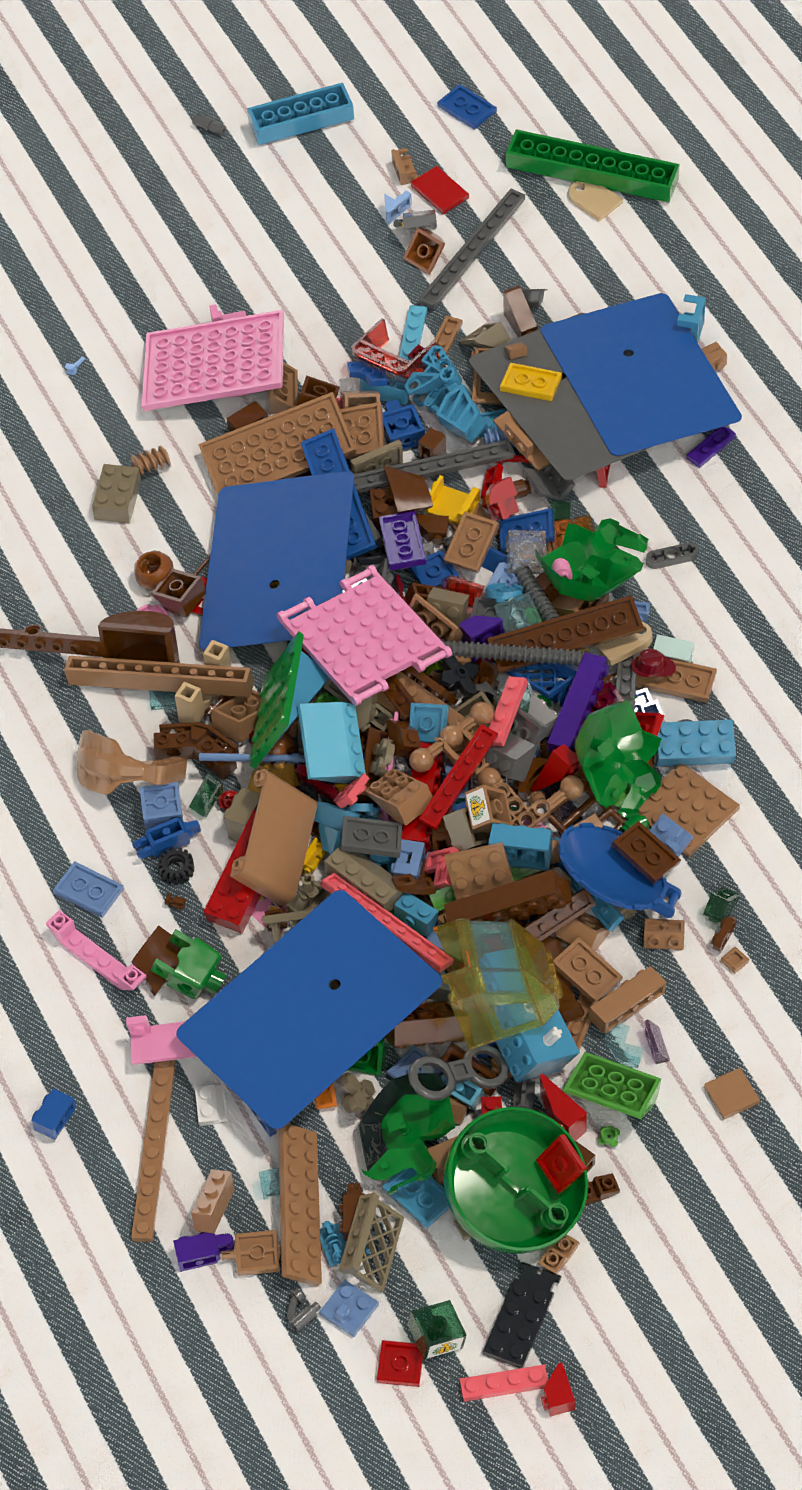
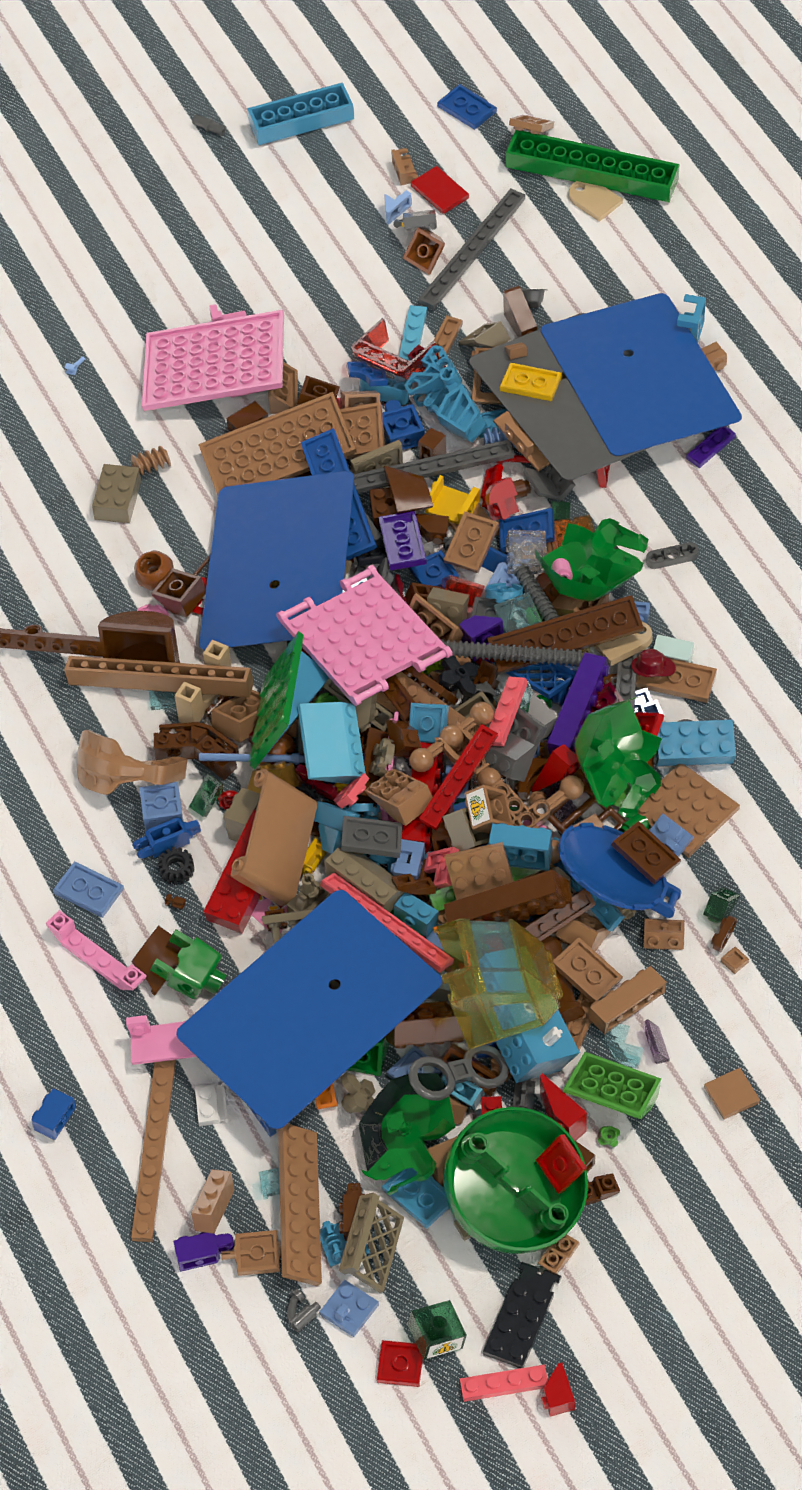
(534, 124): none -> medium nougat plate

